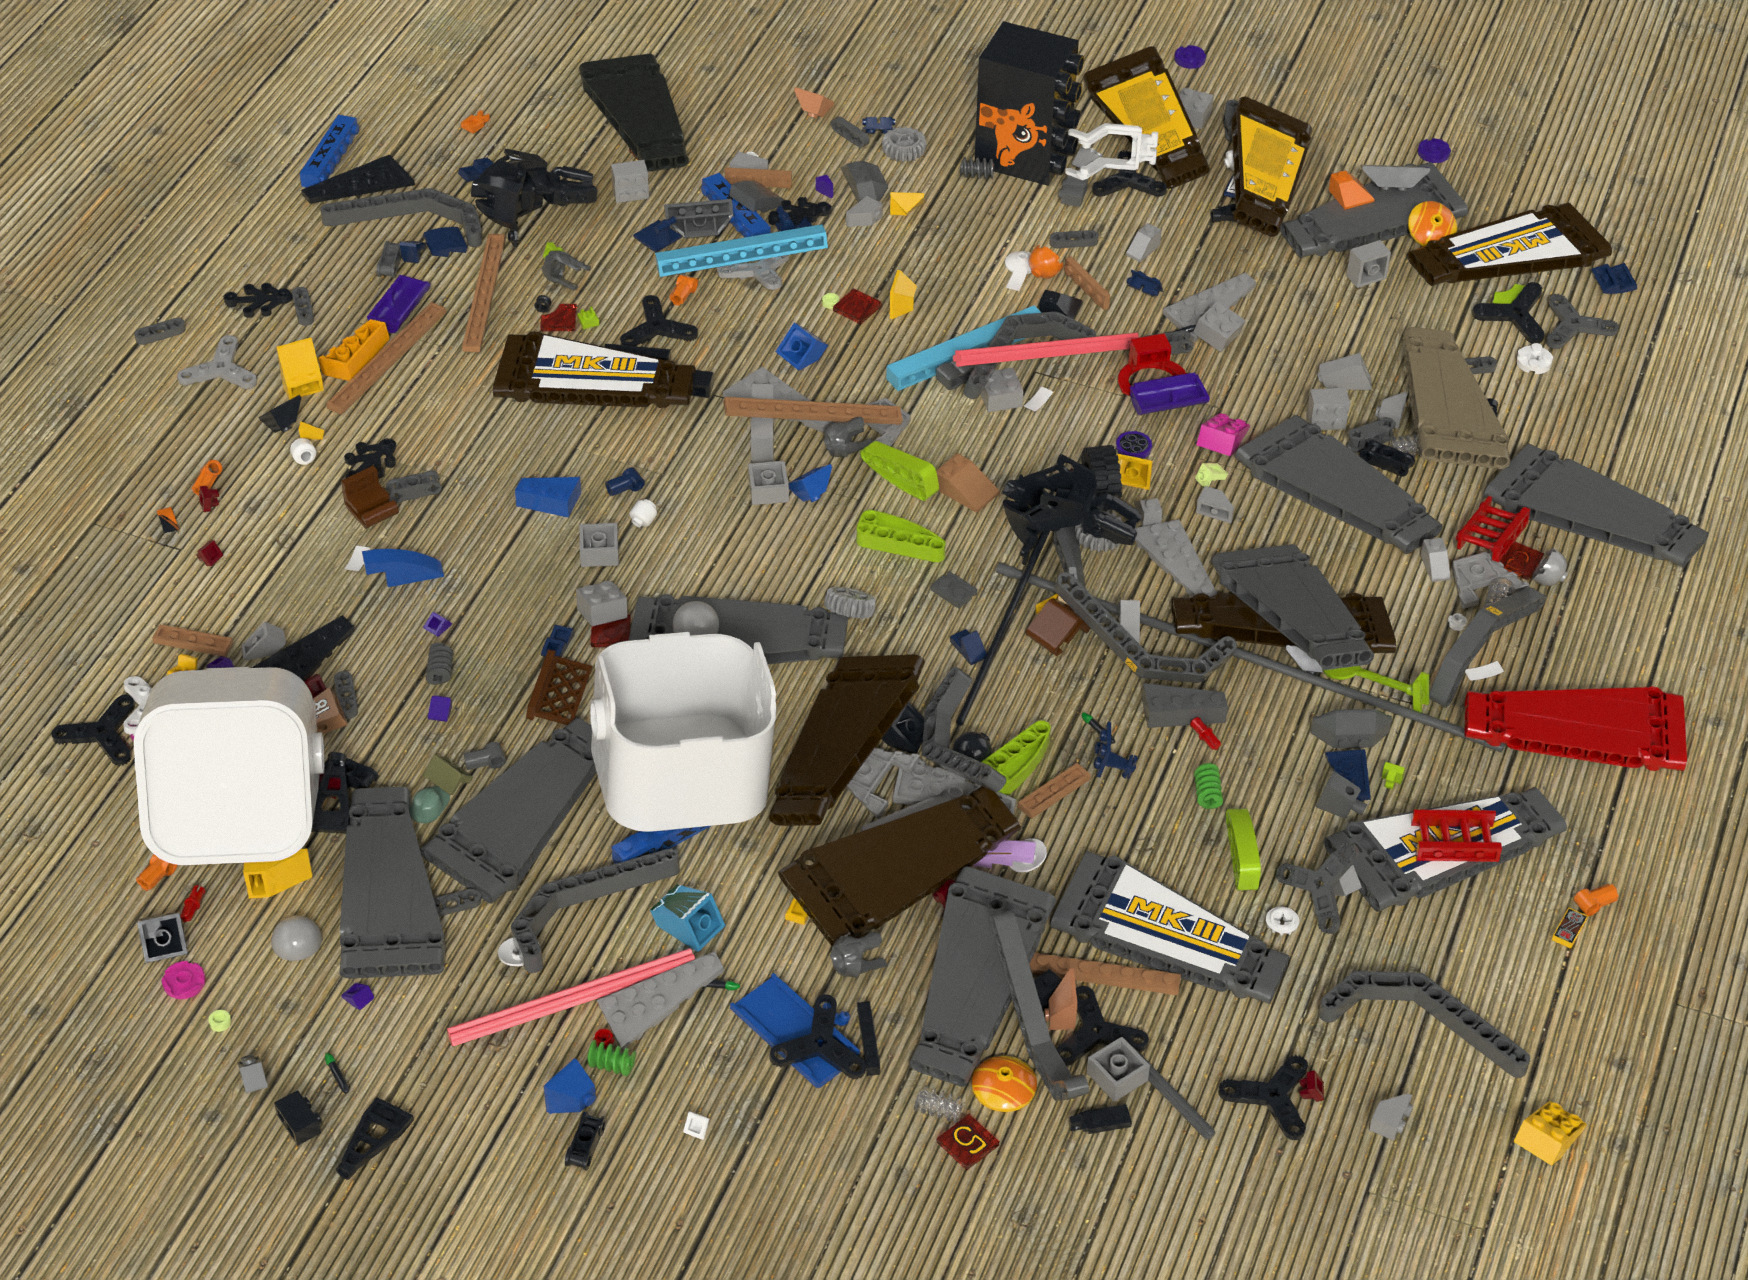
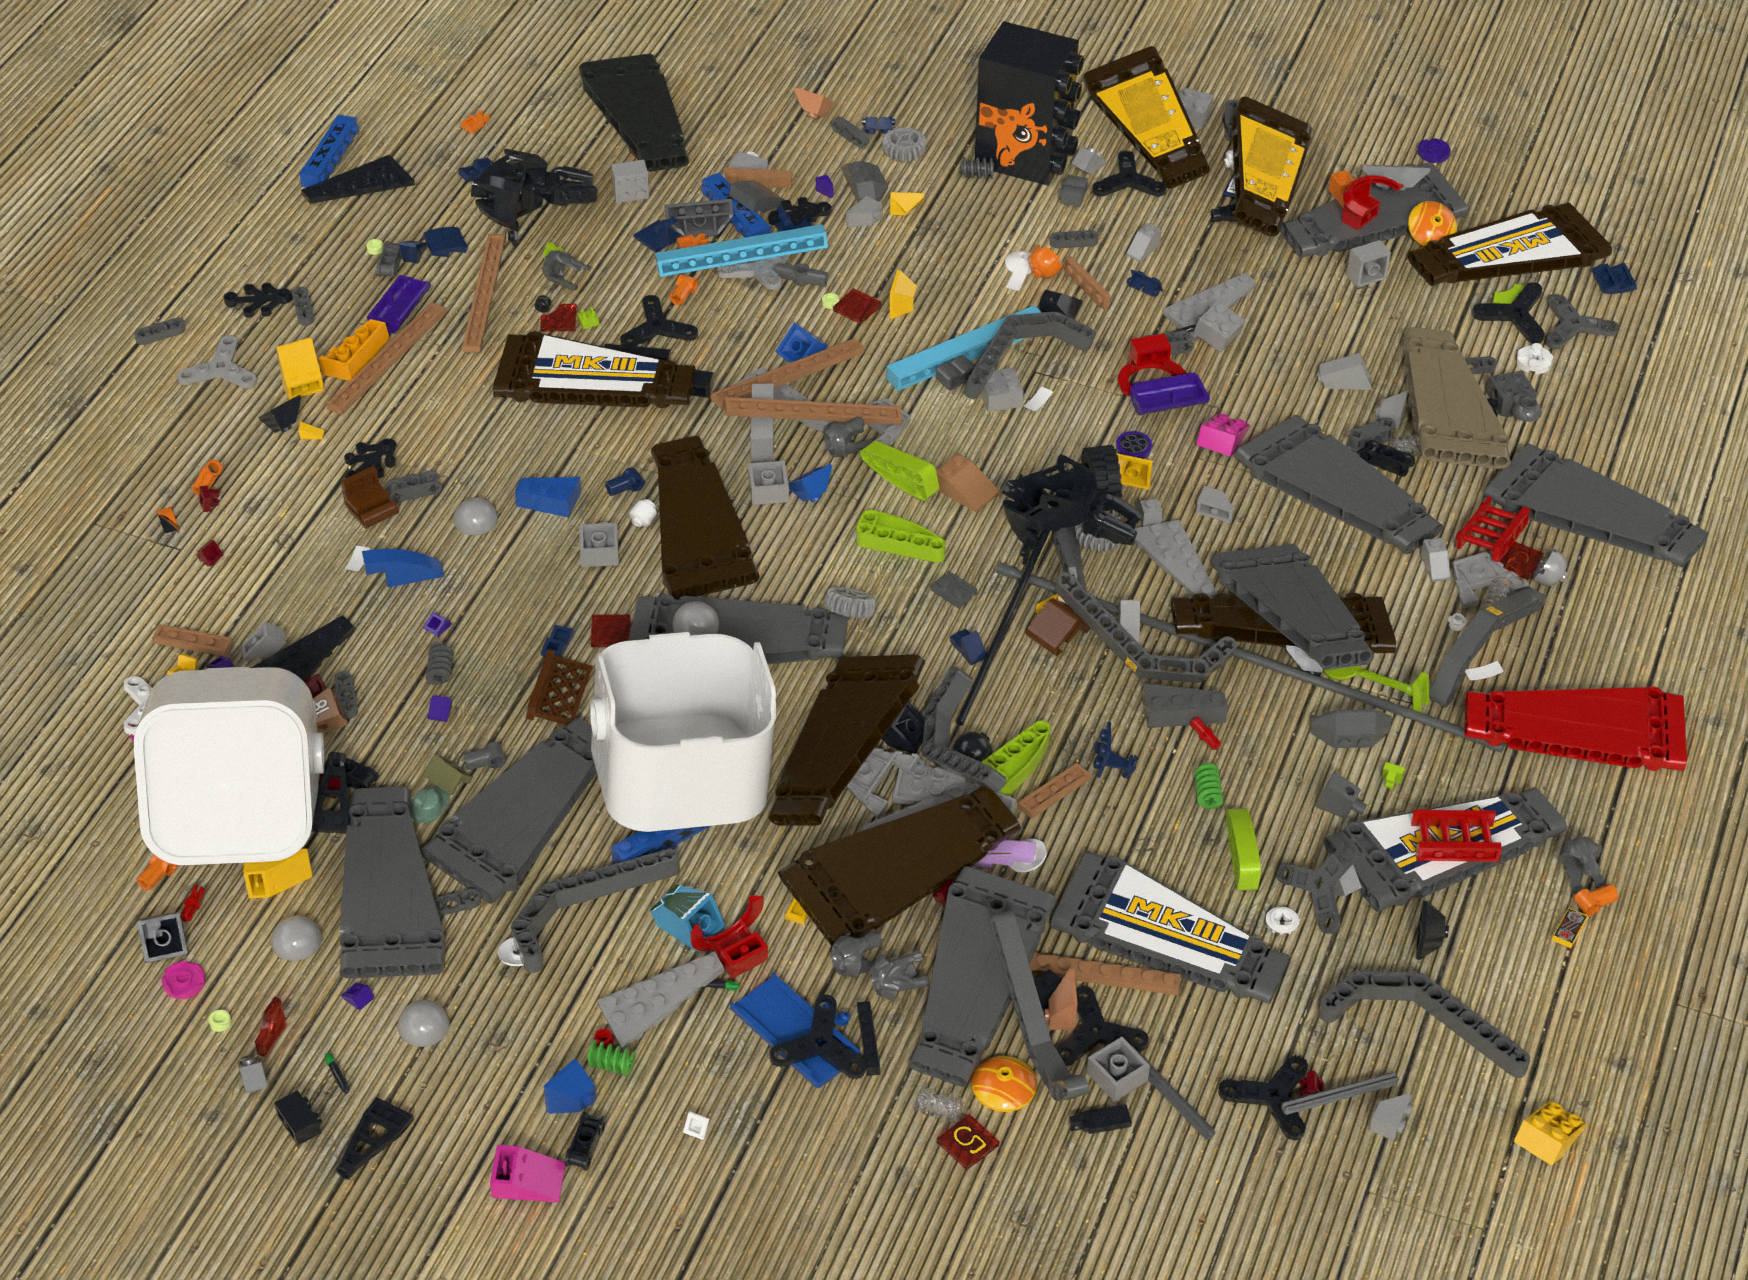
(89, 732): black piece -> none
(272, 1026): none -> clear red tile
(303, 451): white head -> none
(375, 246): none -> yellowish green tile
(403, 204): dark grey beam -> none
(423, 1023): none -> light grey piece
(475, 516): none -> light grey piece
(526, 1175): none -> dark pink slope
(564, 999): coral axle -> none
(601, 603): light grey brick -> none
(690, 241): none -> orange plate
(699, 528): none -> dark brown panel
(736, 946): none -> red piece
(792, 370): none -> medium nougat plate
(802, 274): none -> dark grey piece
(896, 975): none -> dark grey piece
(1043, 349): coral axle -> none
(1094, 724): black piece -> none
(1141, 149): white piece -> none
(1190, 57): dark purple tile -> none
(1209, 472): yellowish green bracket -> none
(1328, 408): light grey brick -> none
(1339, 1093): none -> dark grey axle
(1353, 767): dark blue wing -> none
(1359, 205): none -> red piece
(1430, 930): none -> black slope
(1514, 396): none -> dark grey brick
(1579, 857): none -> dark grey piece

